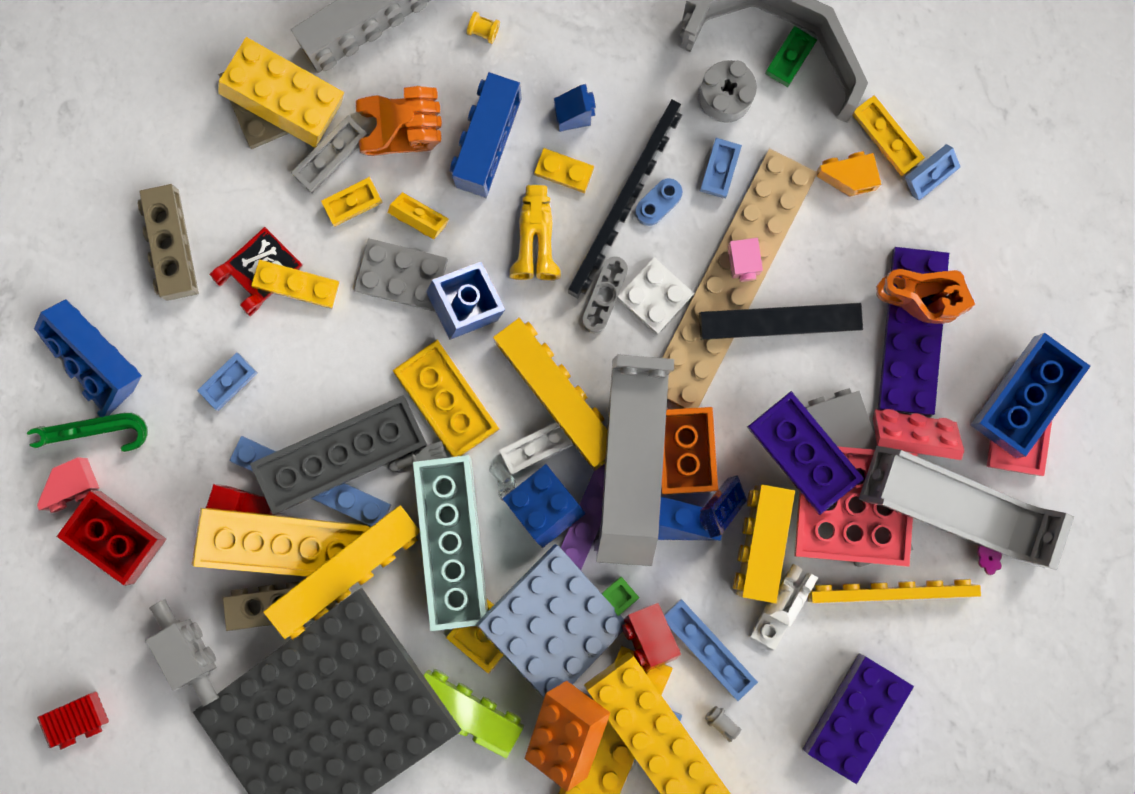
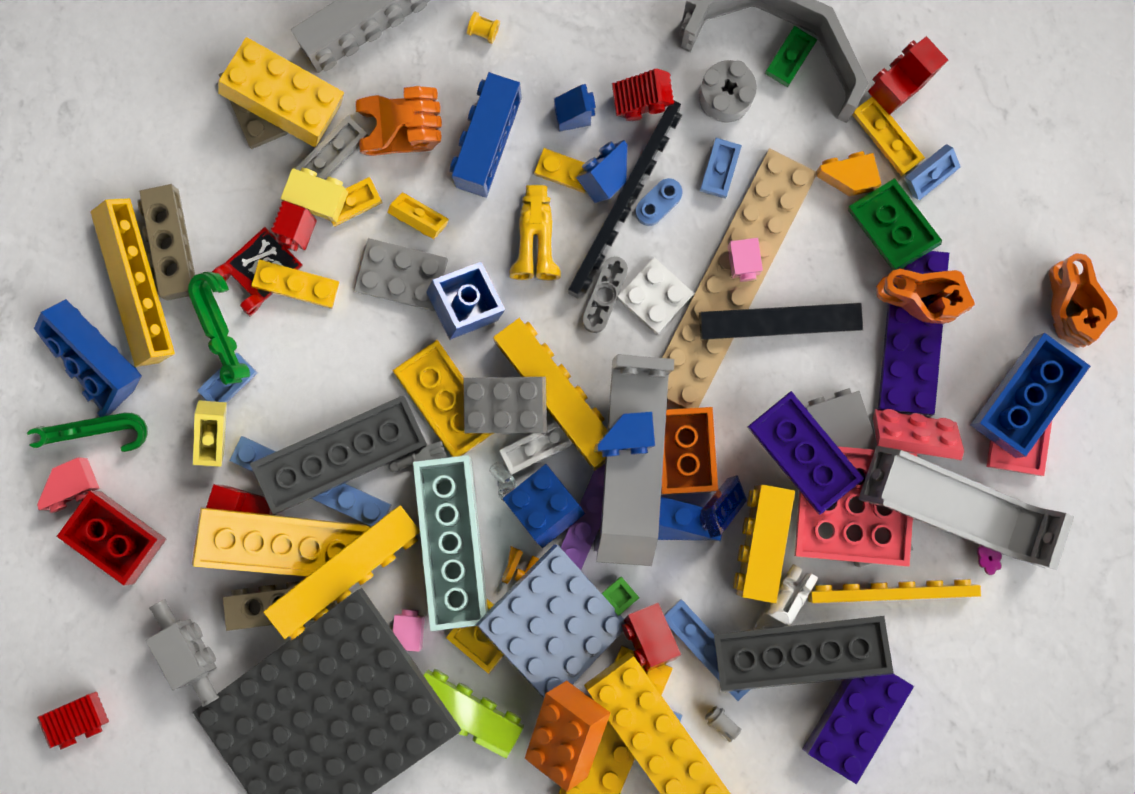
(132, 282): none -> yellow brick
(209, 433): none -> light yellow brick
(215, 325): none -> green piece
(293, 226): none -> red brick
(317, 195): none -> light yellow brick
(409, 629): none -> bright pink brick
(505, 405): none -> light grey plate
(513, 560): none -> light orange piece
(606, 173): none -> blue slope
(630, 433): none -> blue slope
(643, 94): none -> red brick
(803, 654): none -> dark grey plate
(895, 225): none -> green plate
(907, 74): none -> red brick
(1083, 289): none -> orange piece

